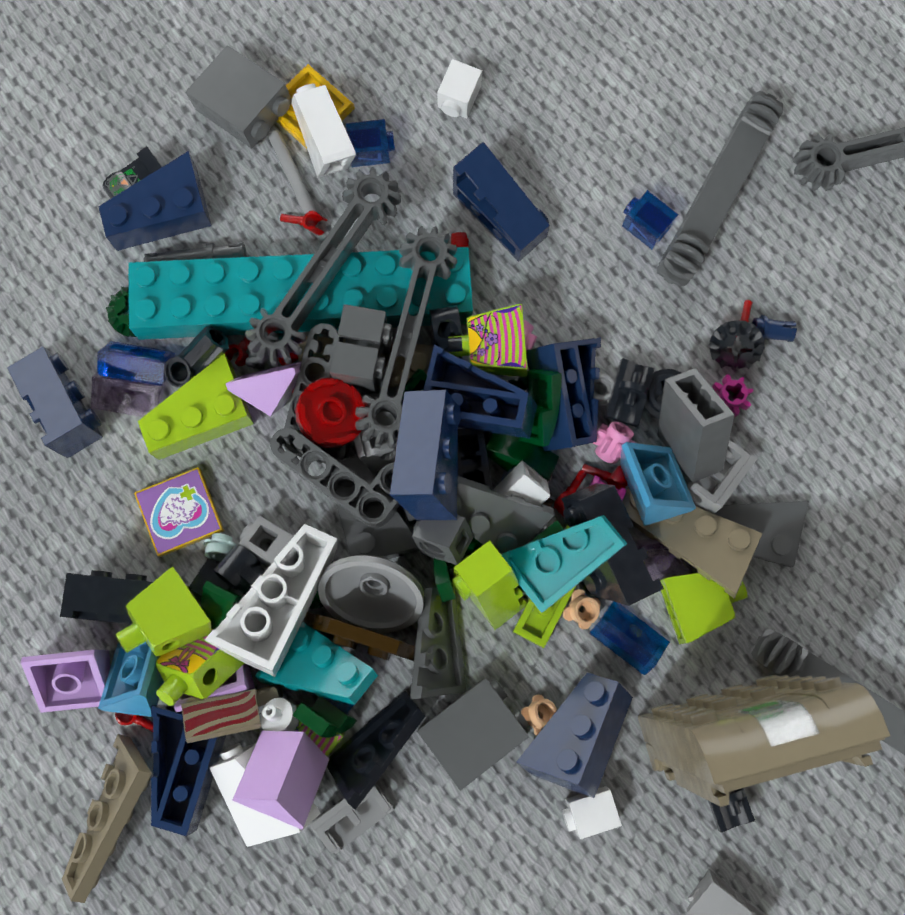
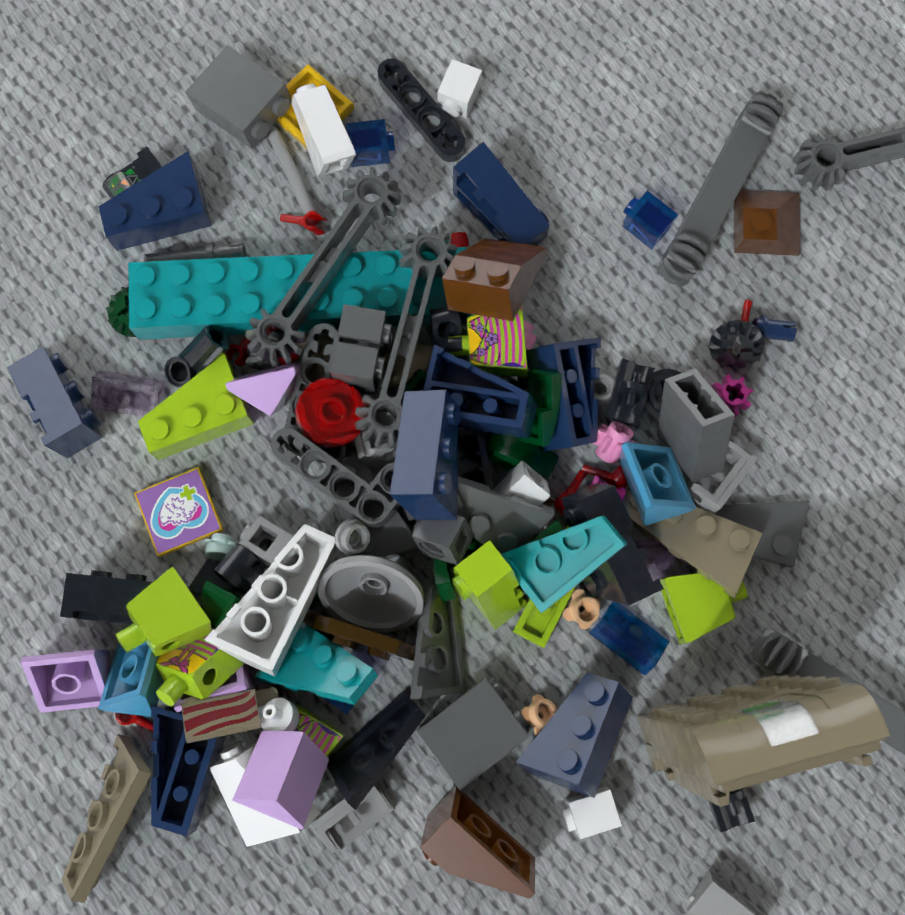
(133, 363): clear blue slope -> none
(324, 718): dark green slope -> none
(359, 539): none -> light grey plate
(422, 109): none -> black beam
(476, 847): none -> reddish brown slope
(492, 277): none -> reddish brown slope
(767, 223): none -> reddish brown slope

